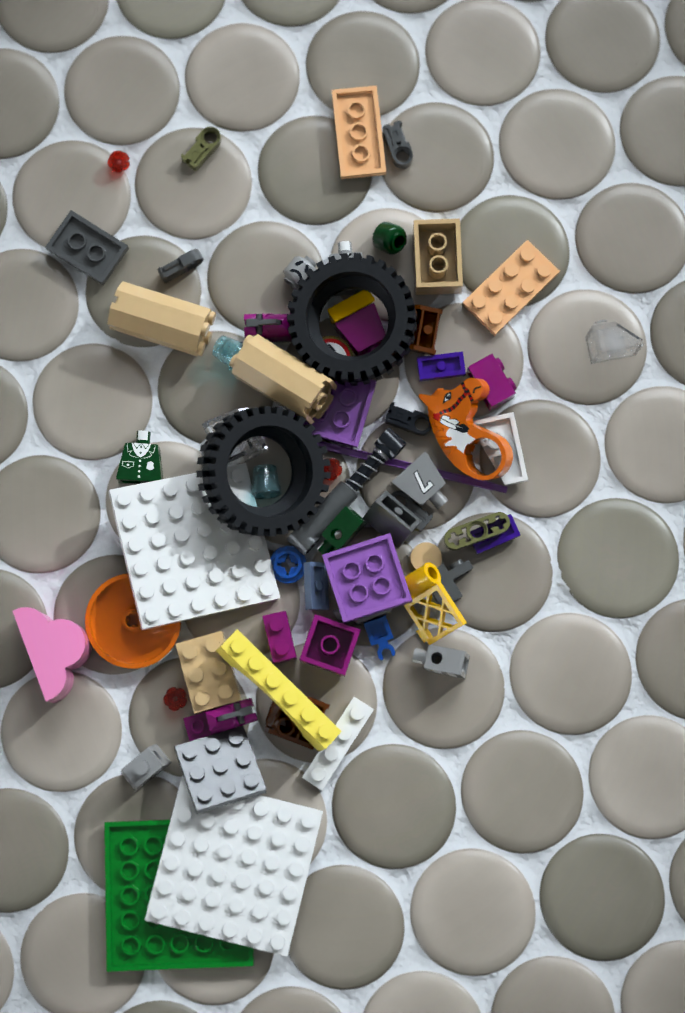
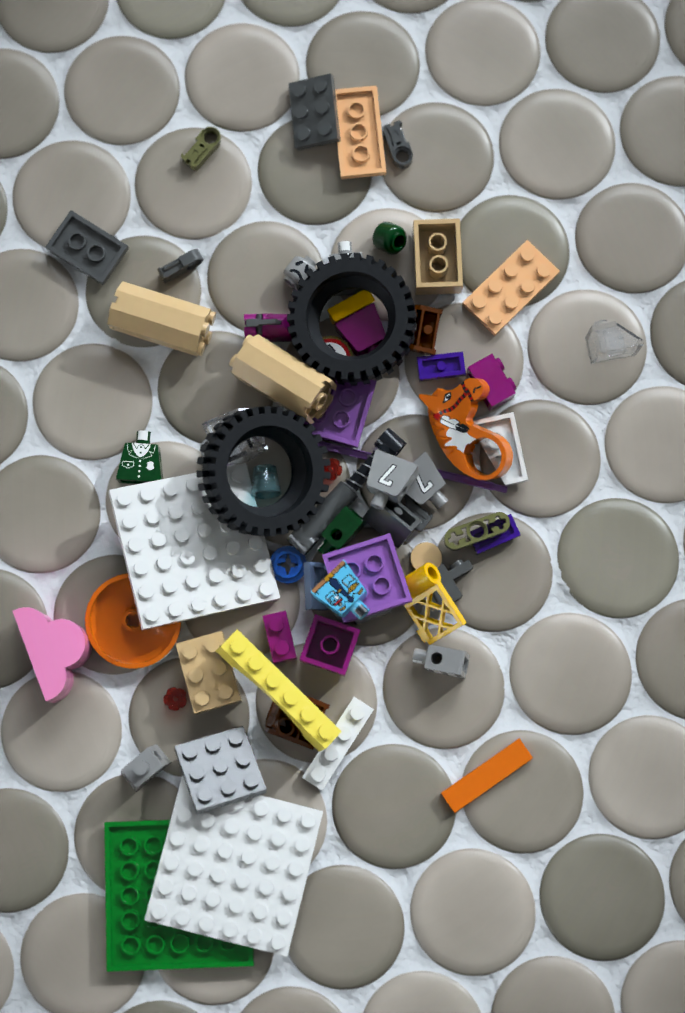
(114, 157): clear red plate -> none
(220, 719): magenta plate -> none
(225, 349): clear light blue piece -> none
(314, 112): none -> dark grey plate
(342, 592): none -> torso
(378, 633): blue plate -> none
(389, 478): none -> light grey torso
(406, 419): black piece -> none
(486, 775): none -> orange tile

